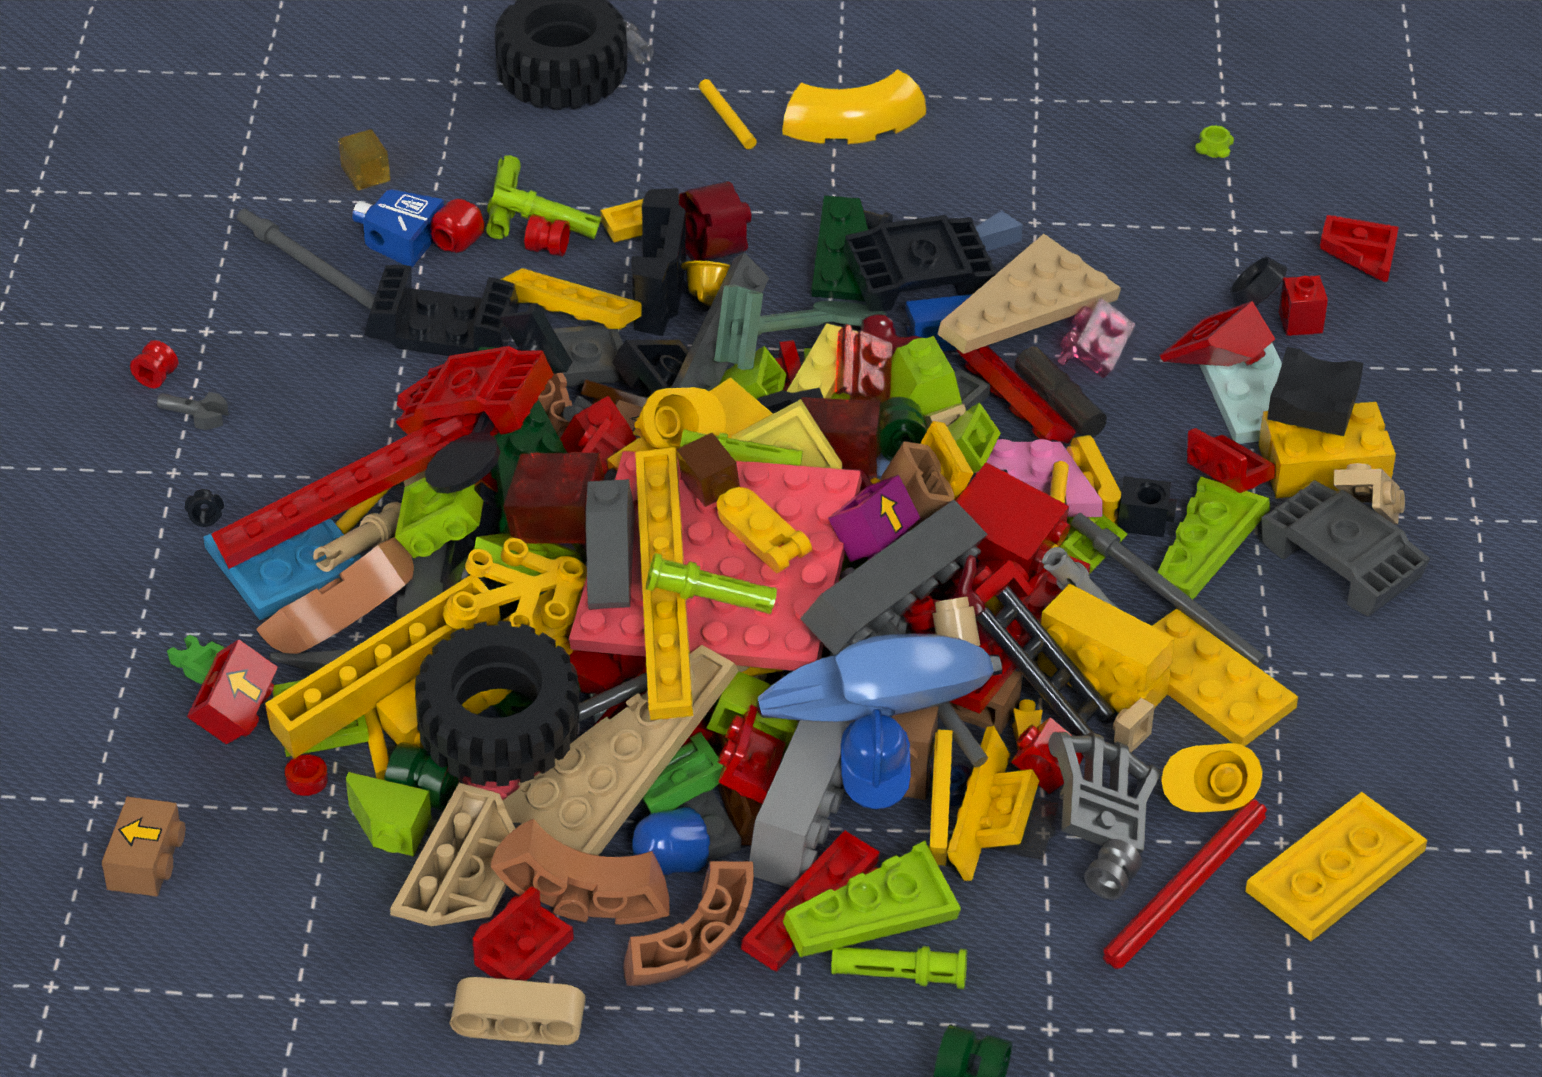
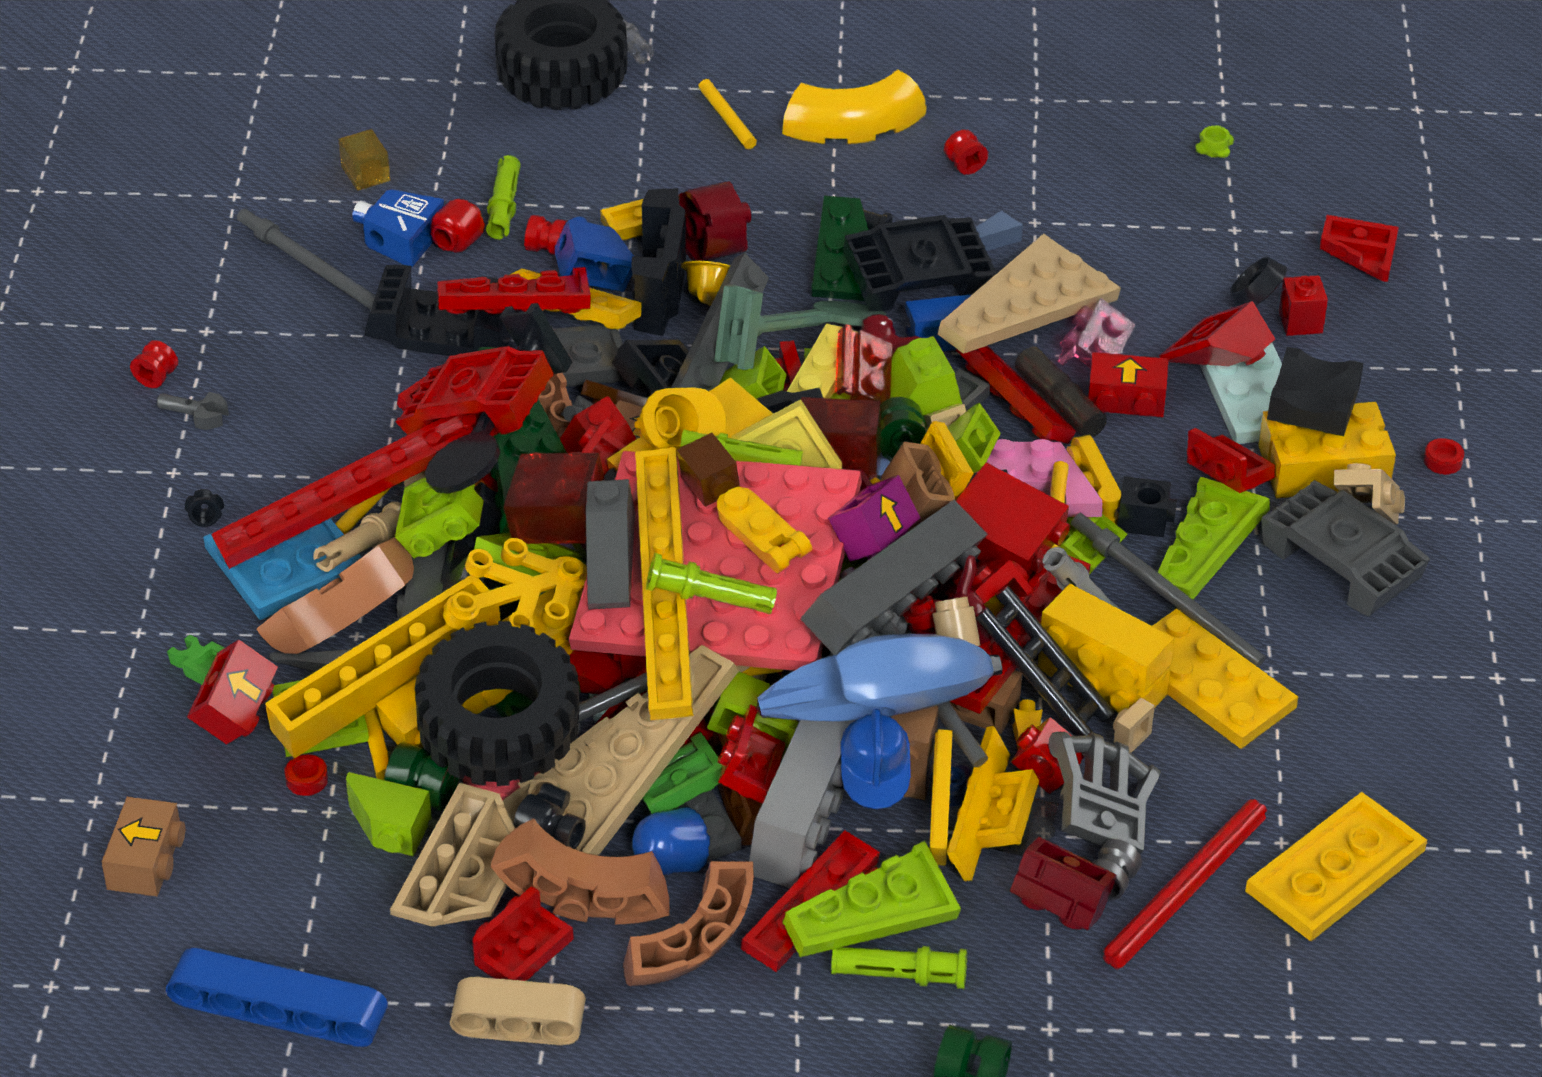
(277, 997): none -> blue beam
(531, 204): lime pin -> none
(548, 811): none -> black piece
(550, 291): none -> red wing
(598, 250): none -> blue torso
(965, 152): none -> red wheel
(1062, 884): none -> dark red brick
(1128, 384): none -> red brick
(1212, 777): yellow piece -> none
(1444, 456): none -> red tile

